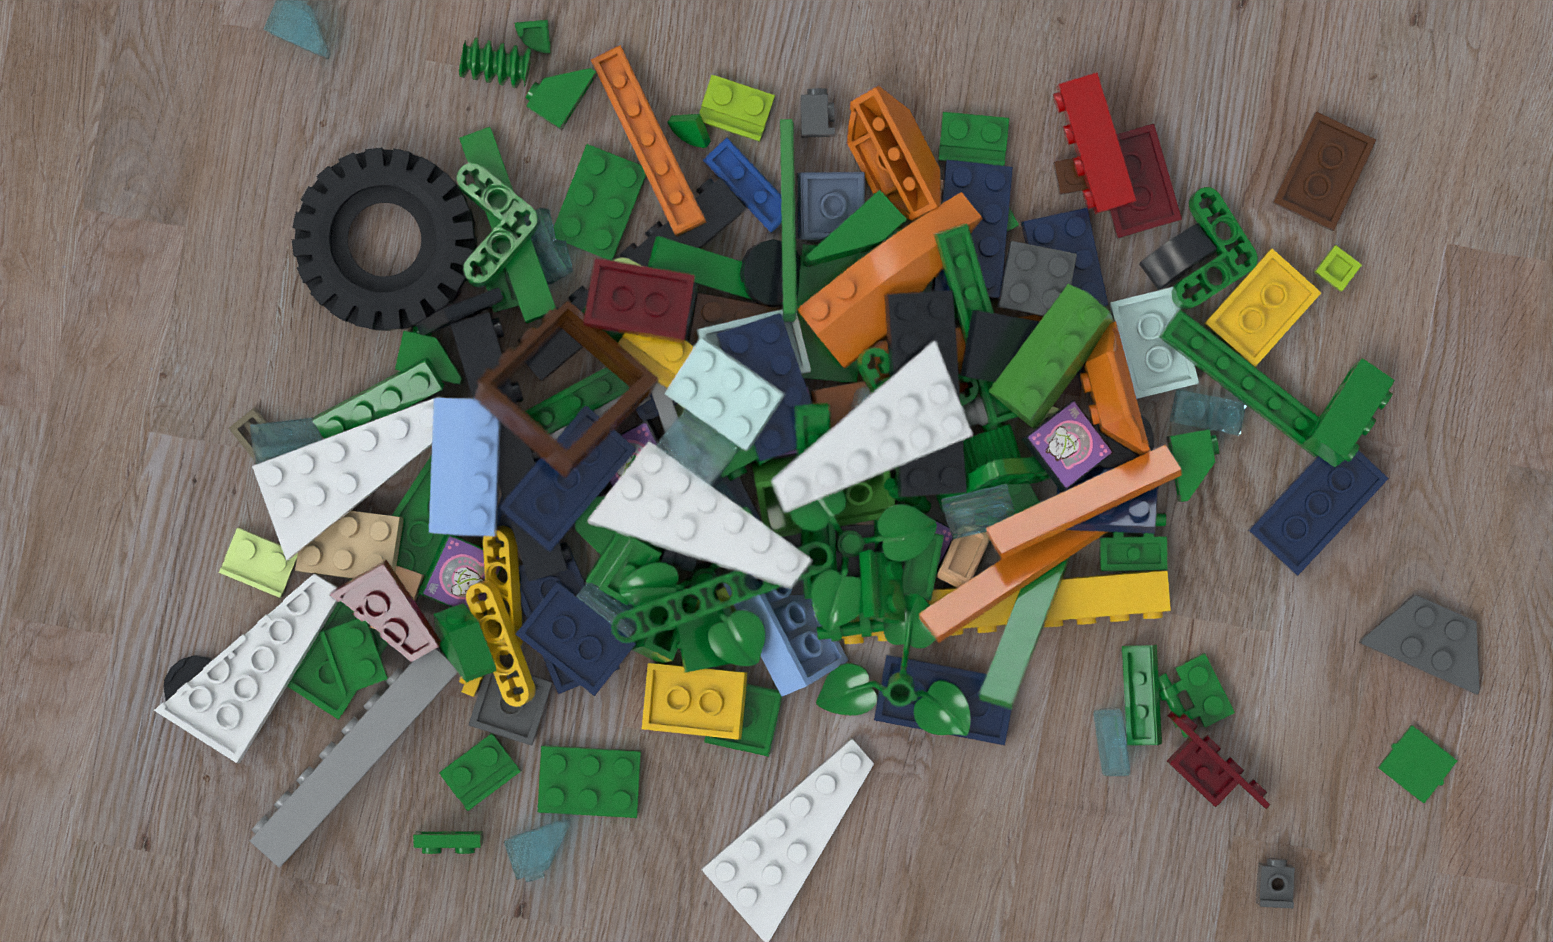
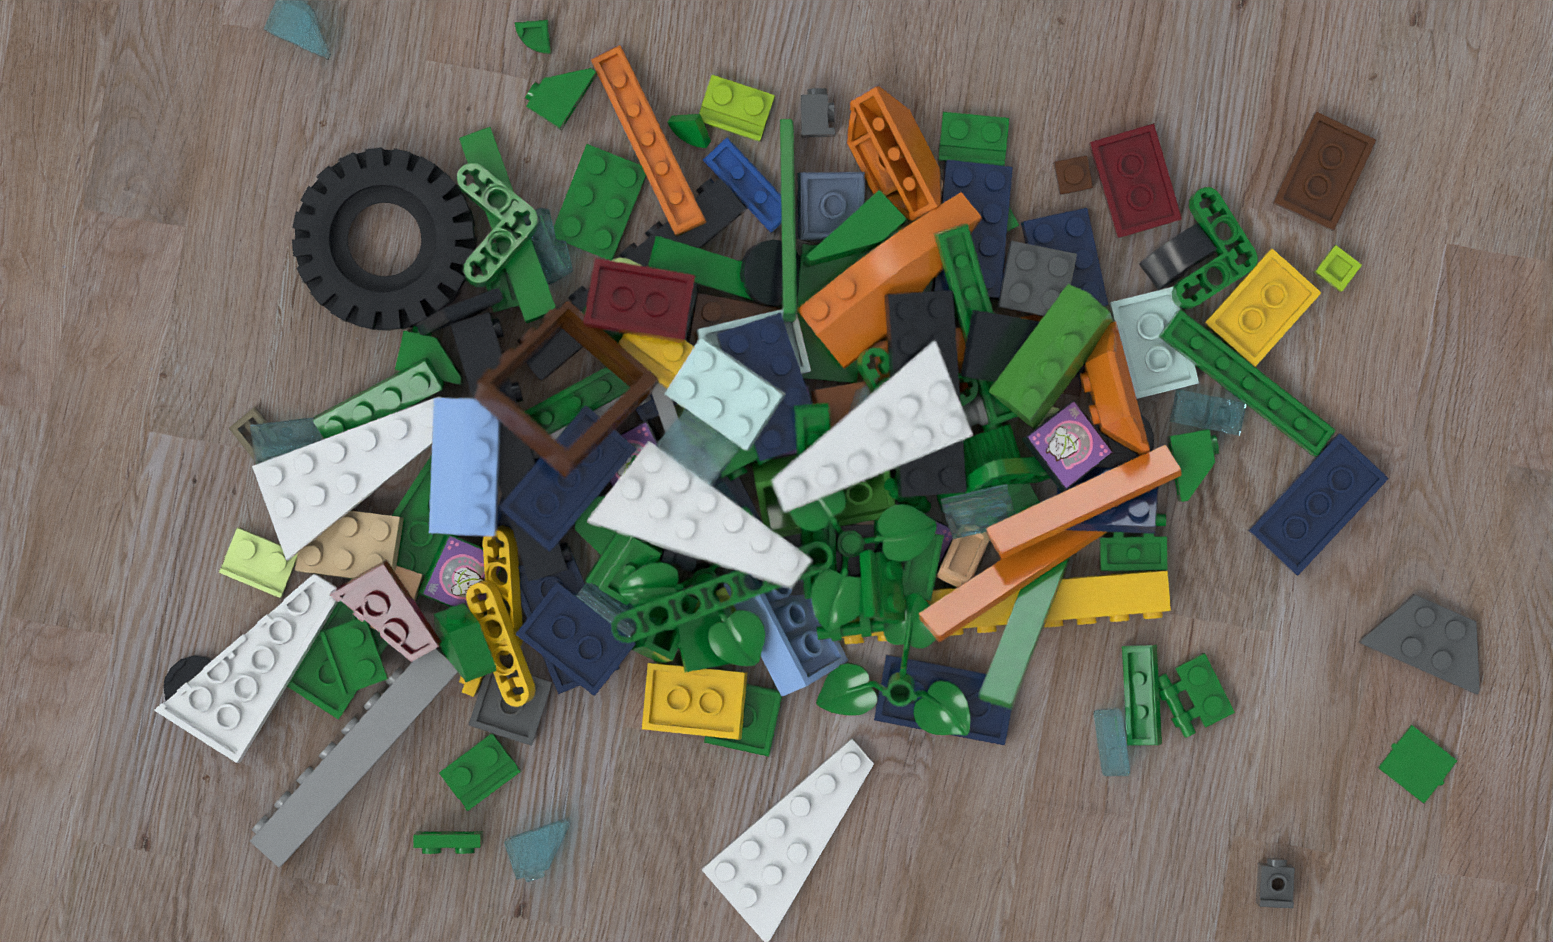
(495, 63): green piece -> none
(589, 781): green plate -> none
(1095, 143): red brick -> none
(1206, 770): dark red bracket -> none
(1349, 413): green brick -> none

